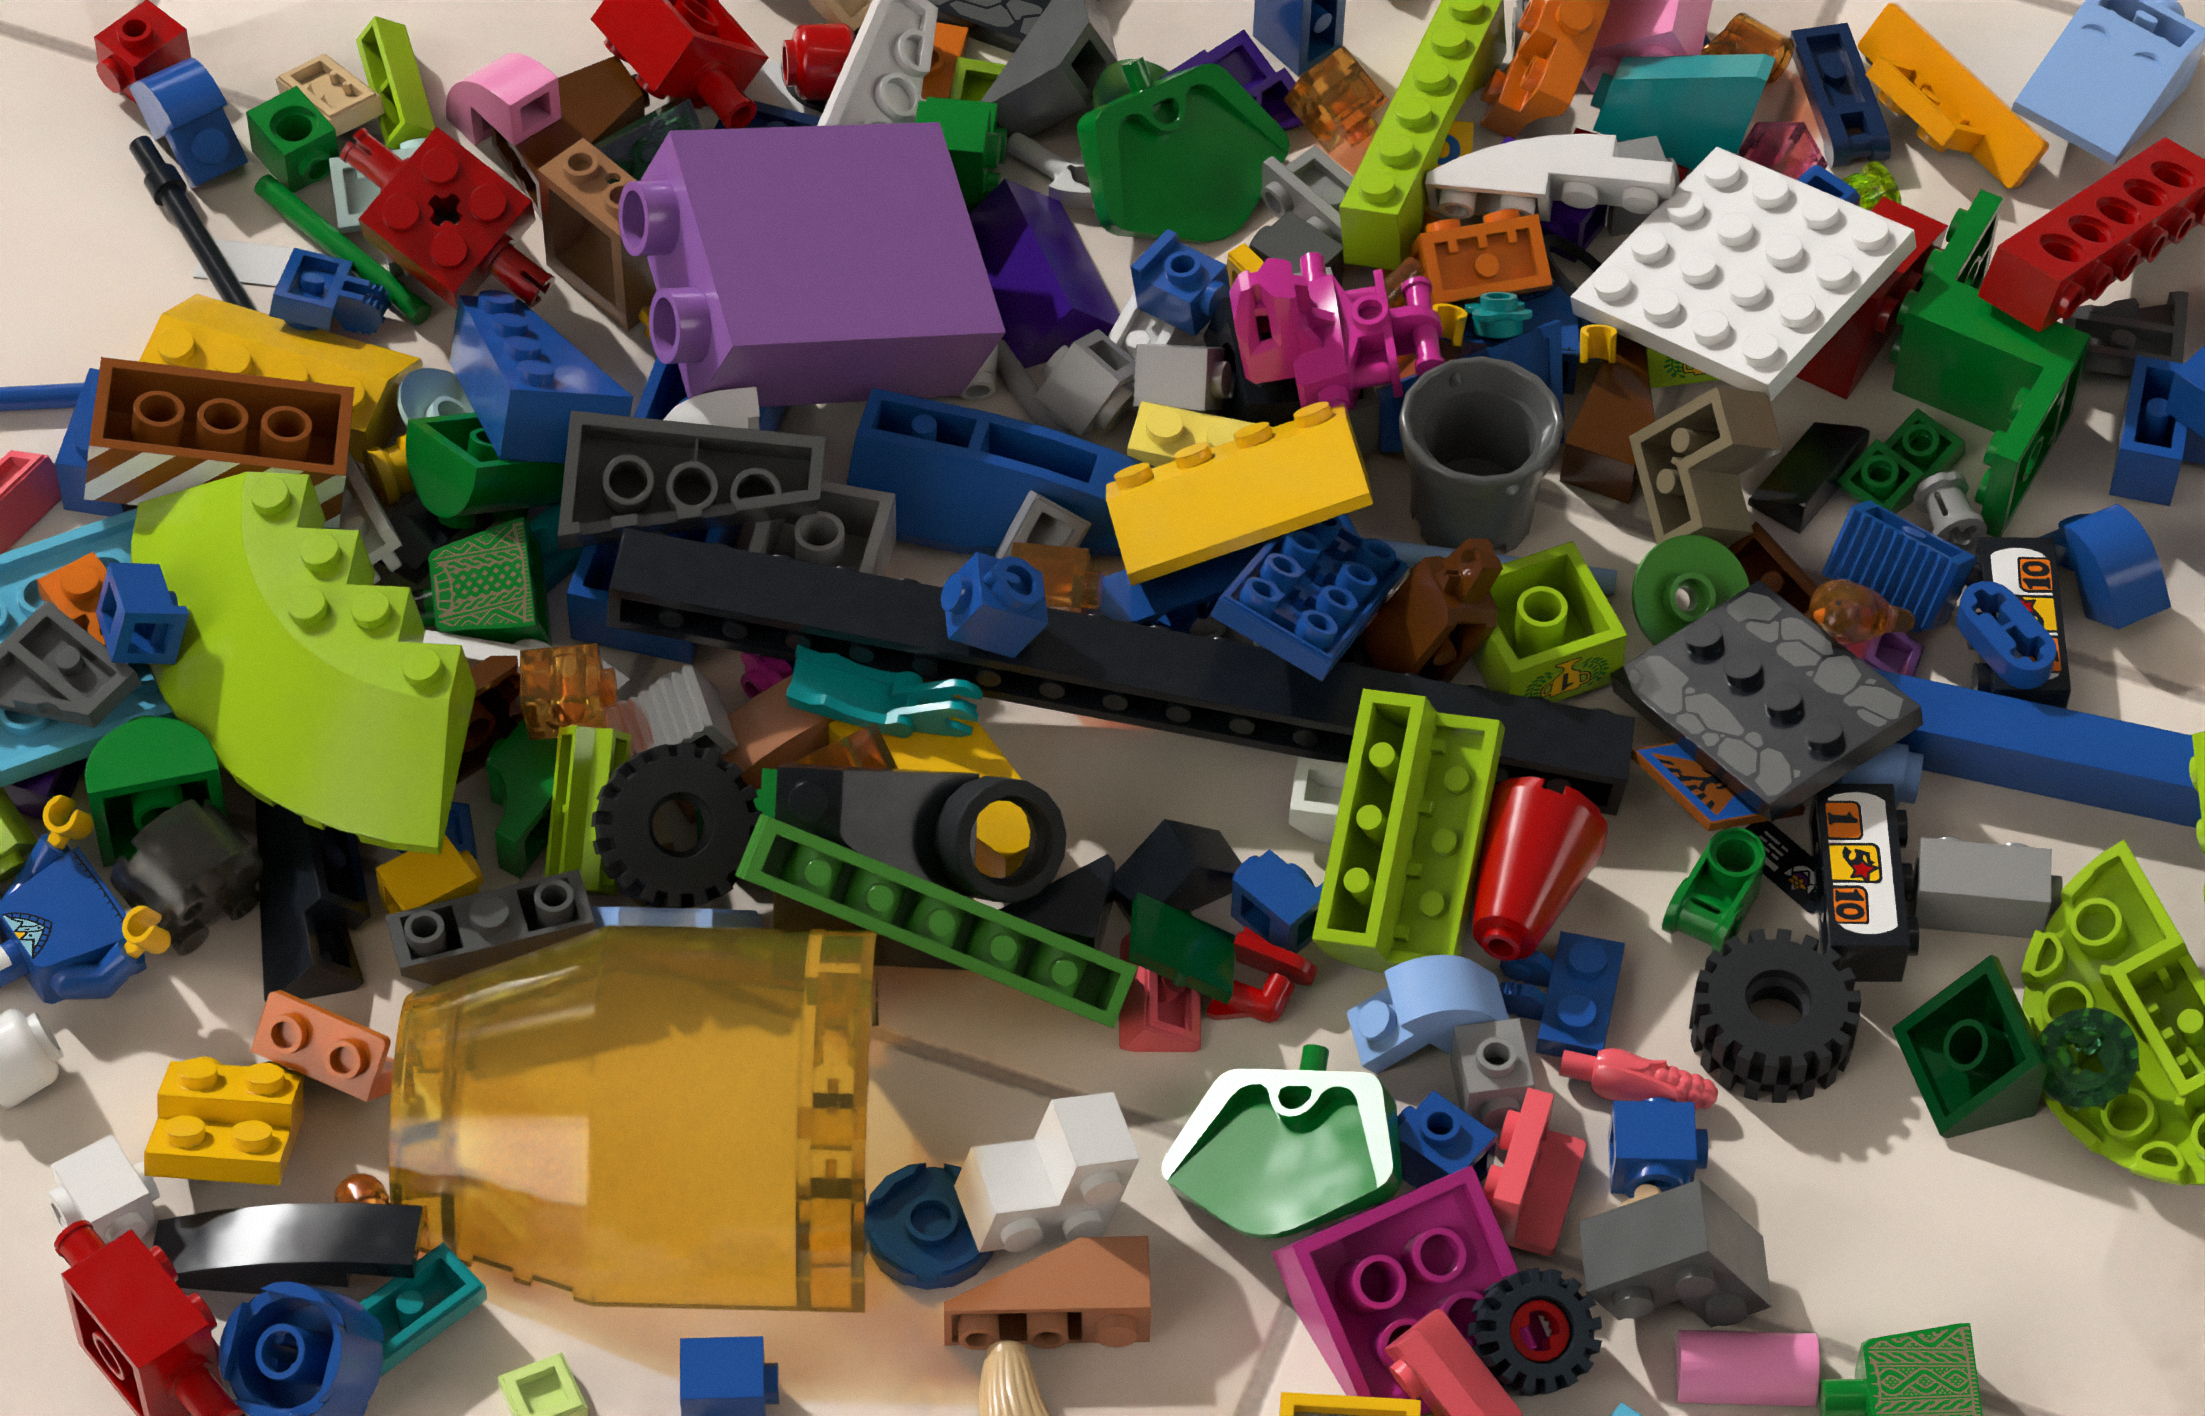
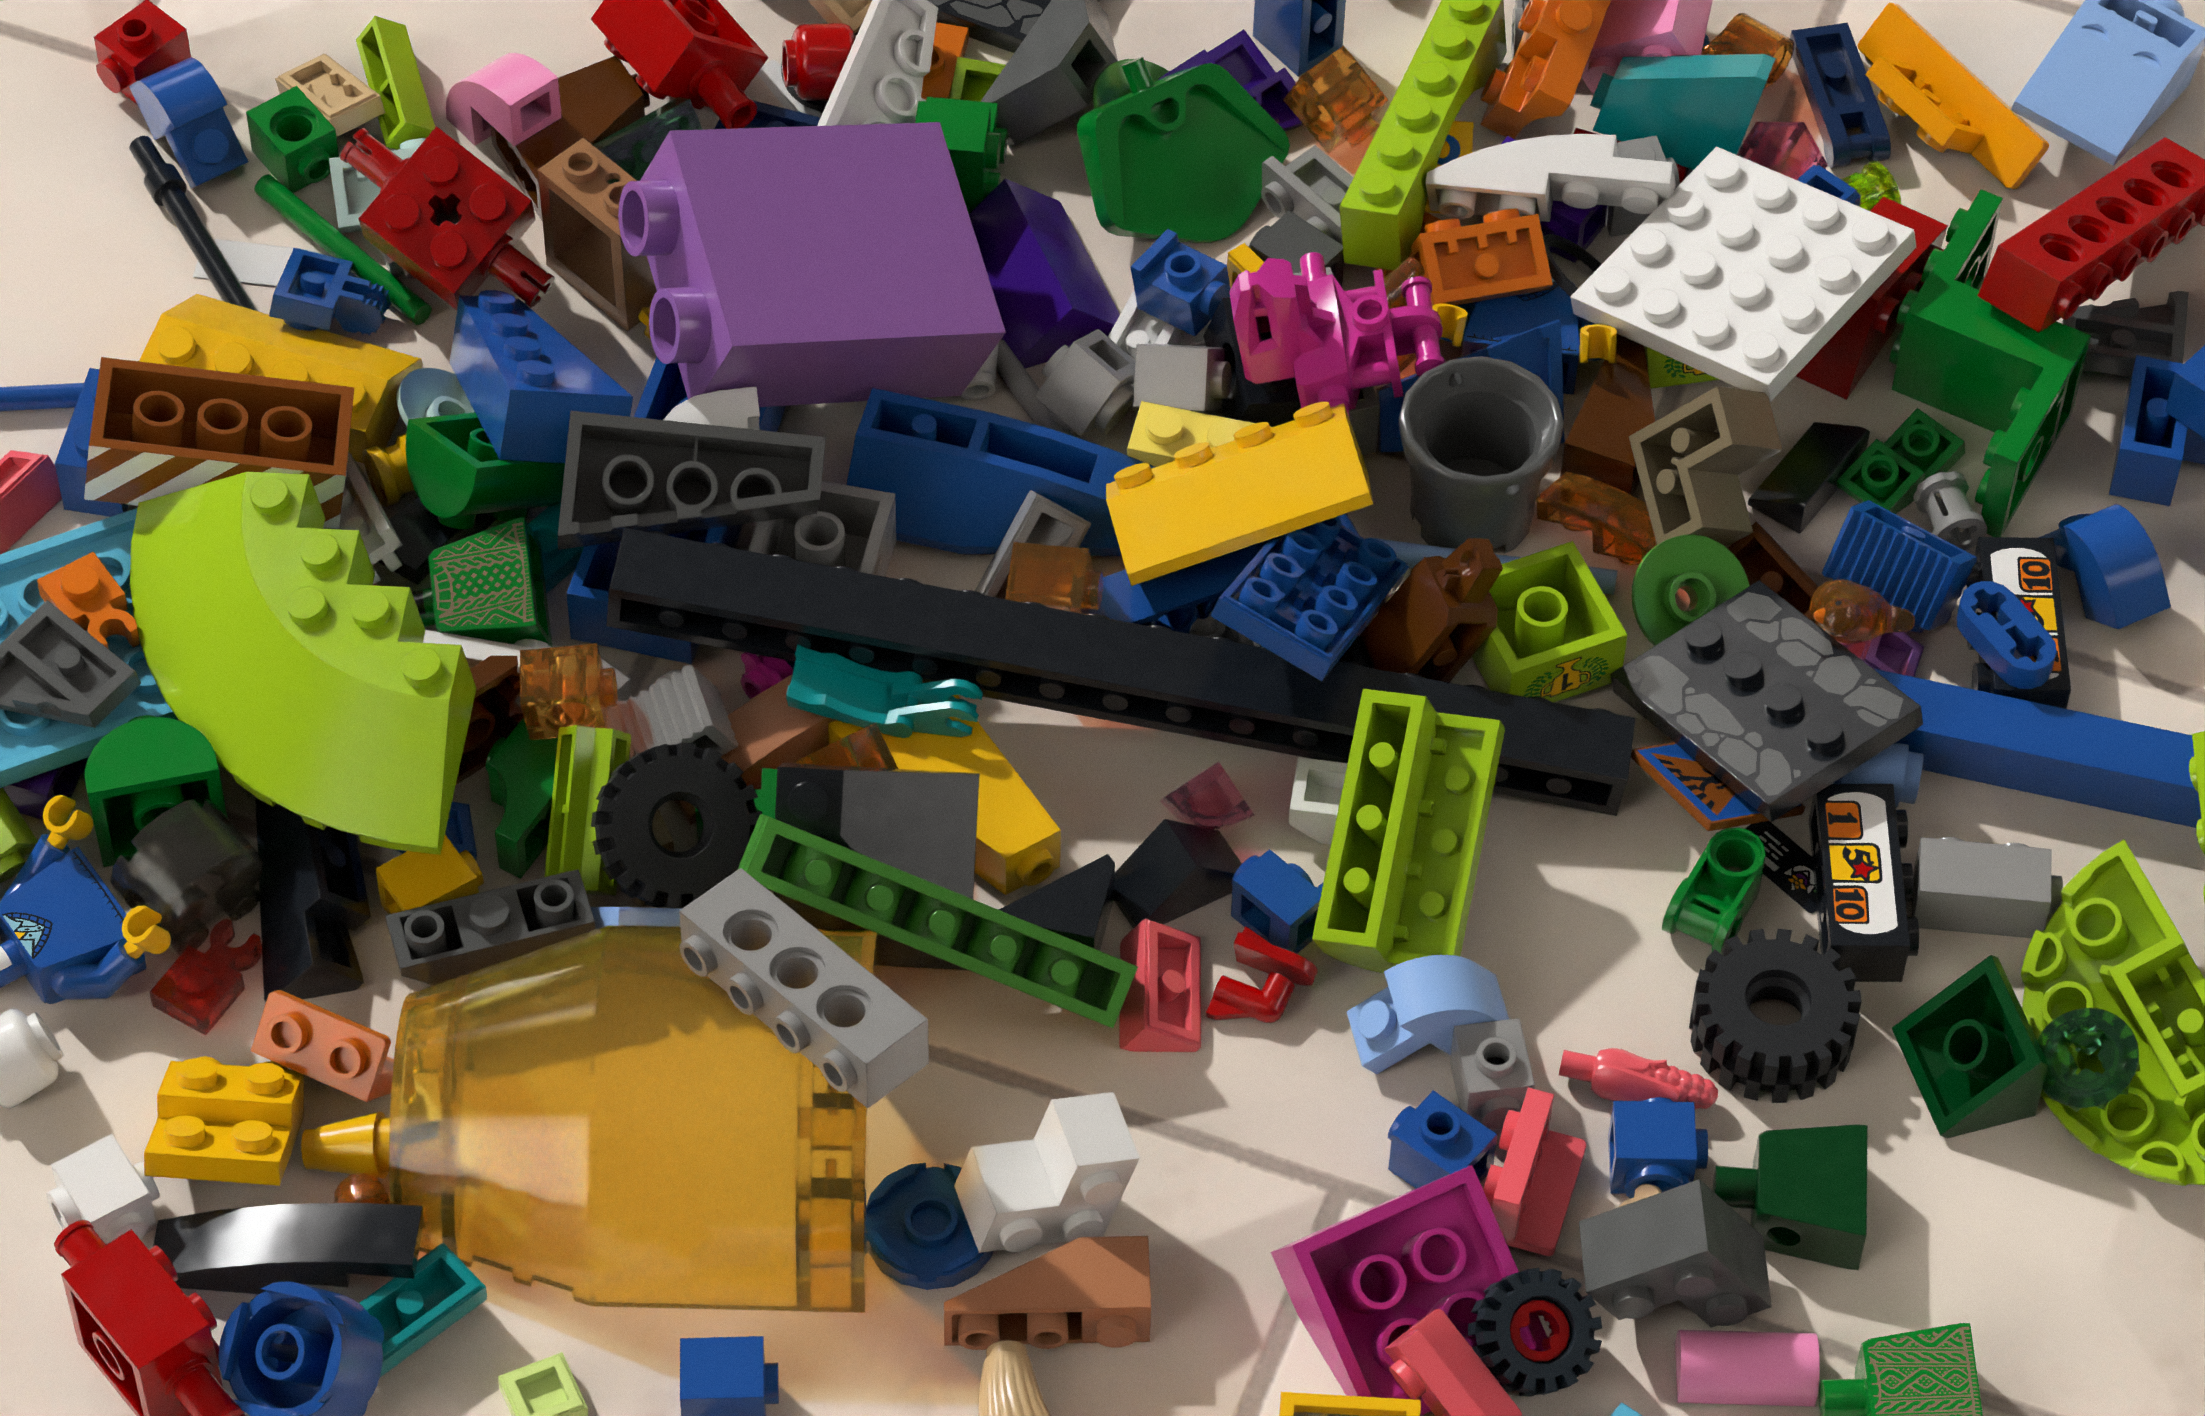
(140, 615): blue brick -> none
(205, 985): none -> clear red plate
(349, 1146): none -> yellow cone
(803, 988): none -> light grey brick
(995, 604): blue brick -> none
(1045, 843): black tyre -> none
(1064, 172): white bar -> none
(1182, 948): dark green piece -> none
(1209, 801): none -> clear pink brick
(1288, 1148): animal -> none
(1498, 315): teal plate -> none
(1532, 863): red cone -> none
(1578, 996): blue hinge -> none
(1616, 518): none -> clear orange slope
(1805, 1192): none -> dark green torso

